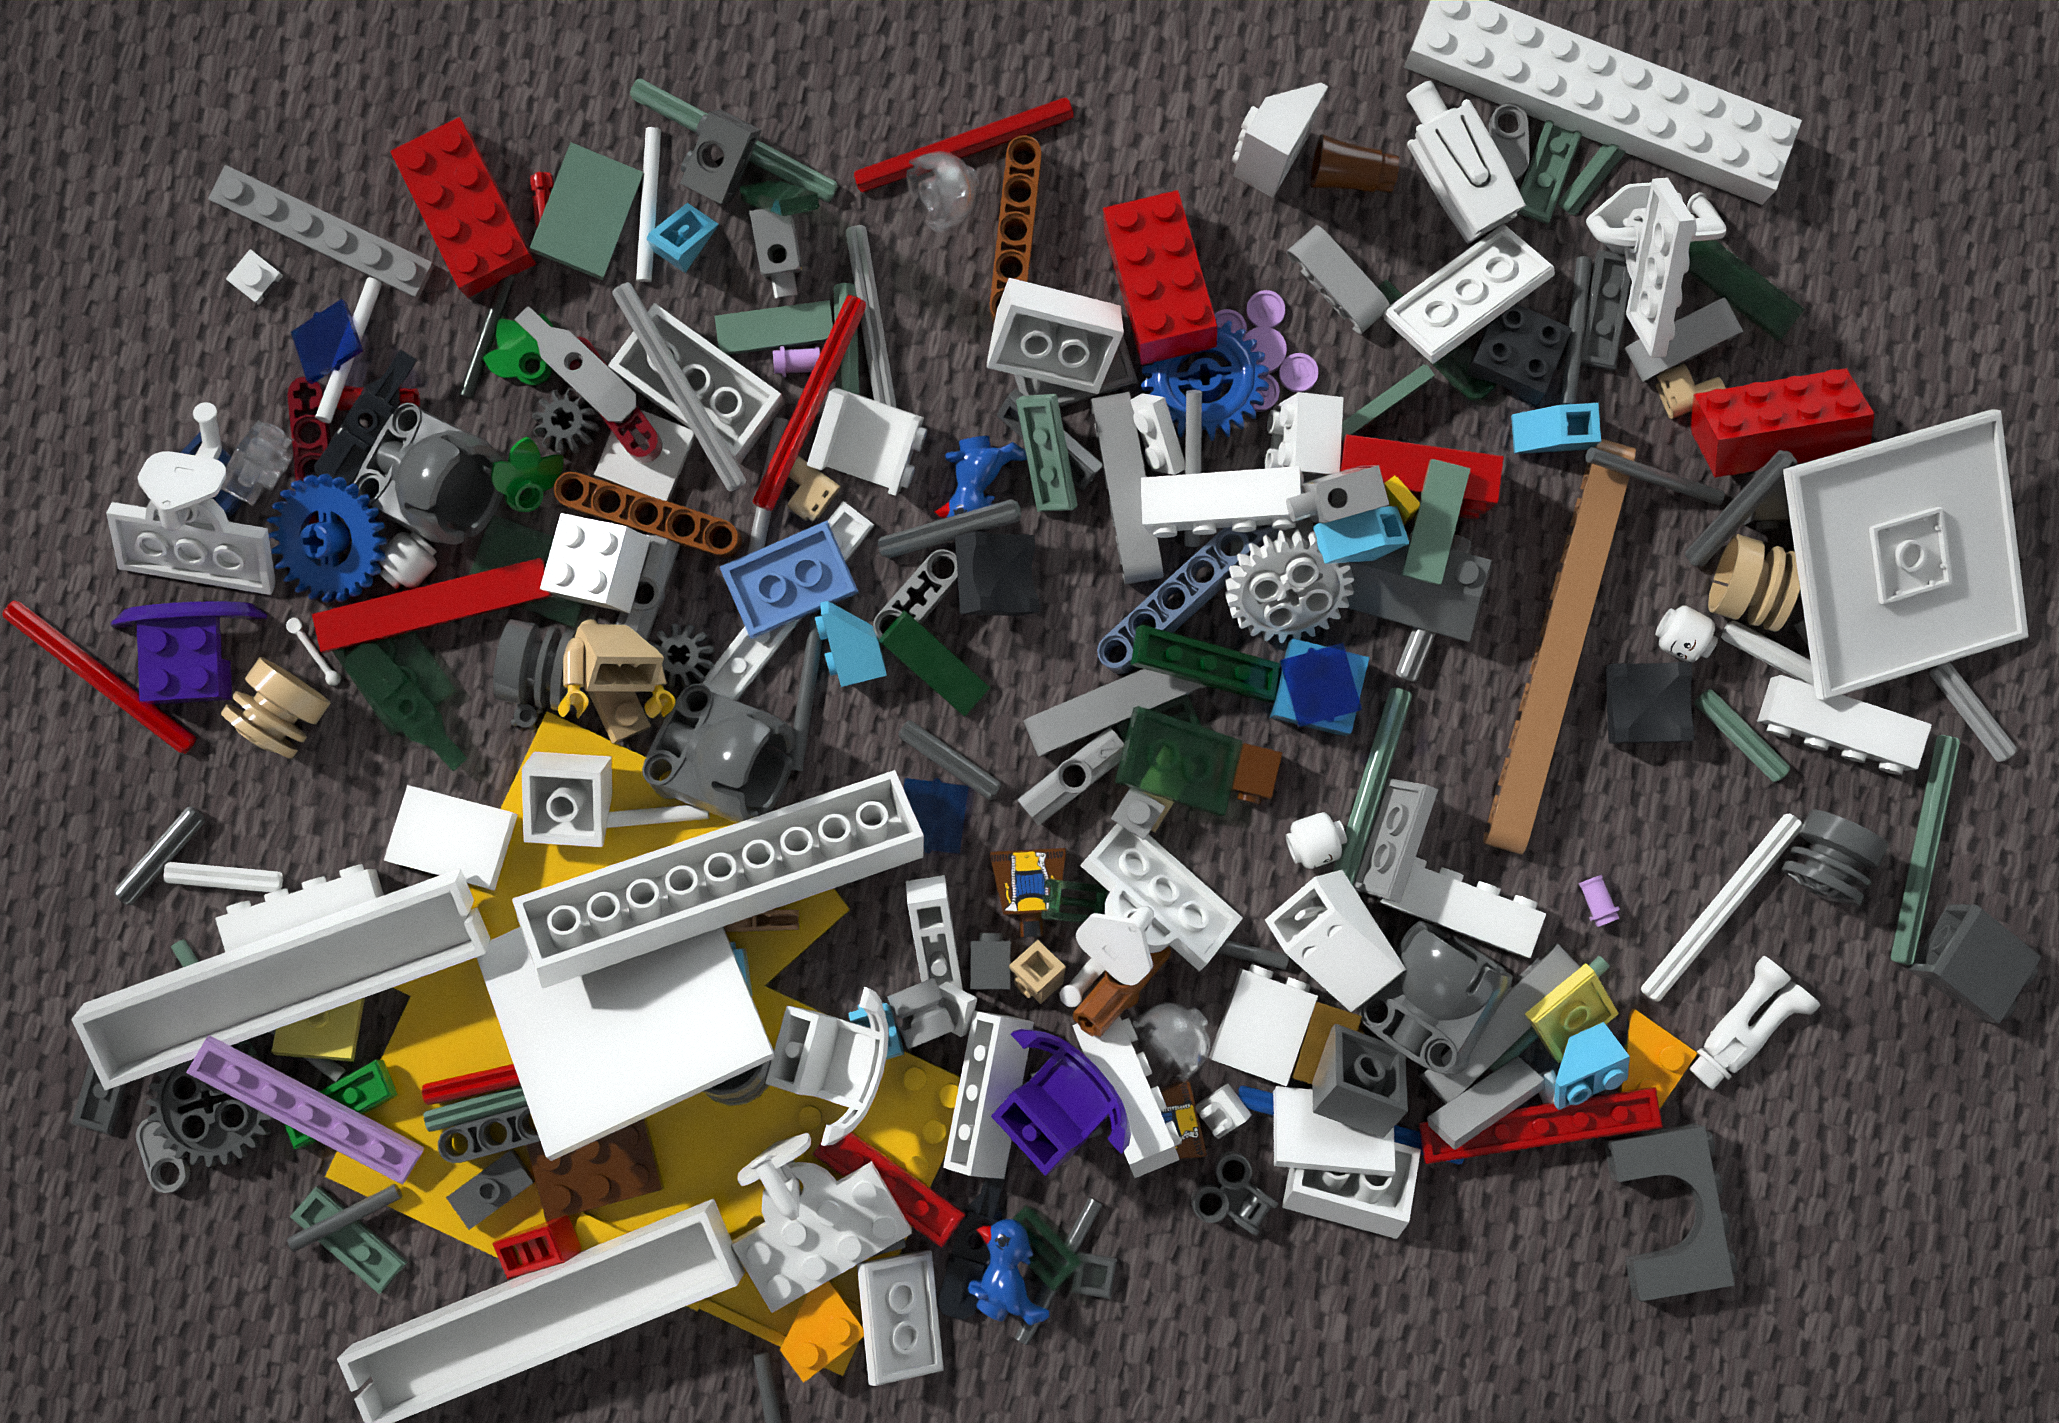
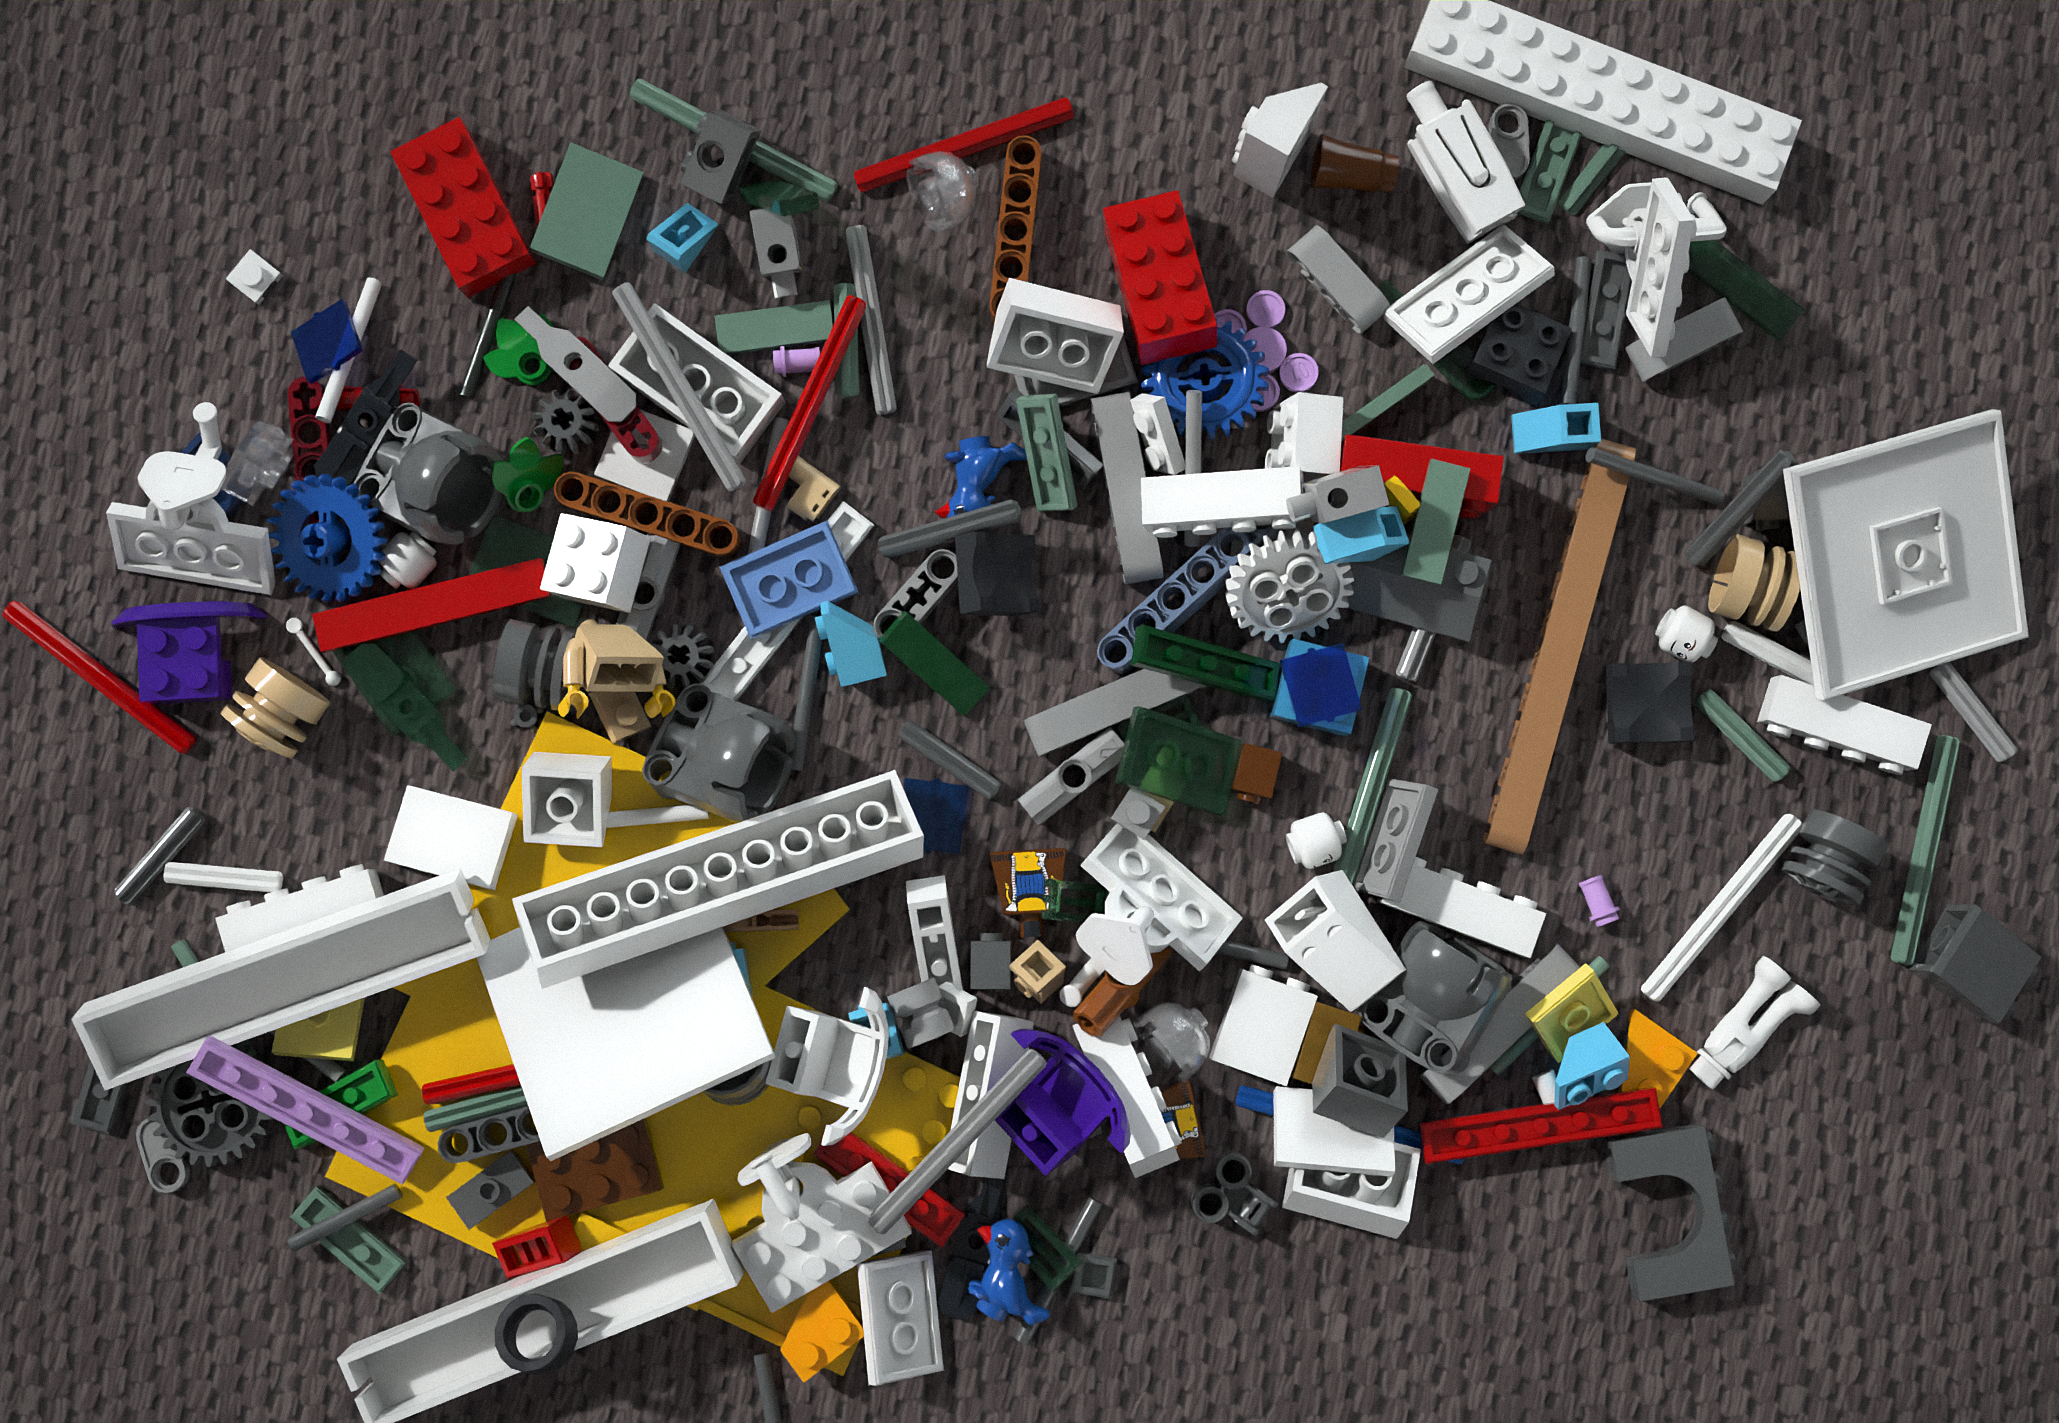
(321, 232): light grey plate -> none
(508, 1325): none -> black tyre
(648, 203): white bar -> none
(867, 440): white panel -> none
(957, 1141): none -> light grey axle
(1223, 1111): white tile -> none
(1486, 1102): light grey tile -> none
(1679, 389): tan piece -> none
(1798, 414): red brick -> none

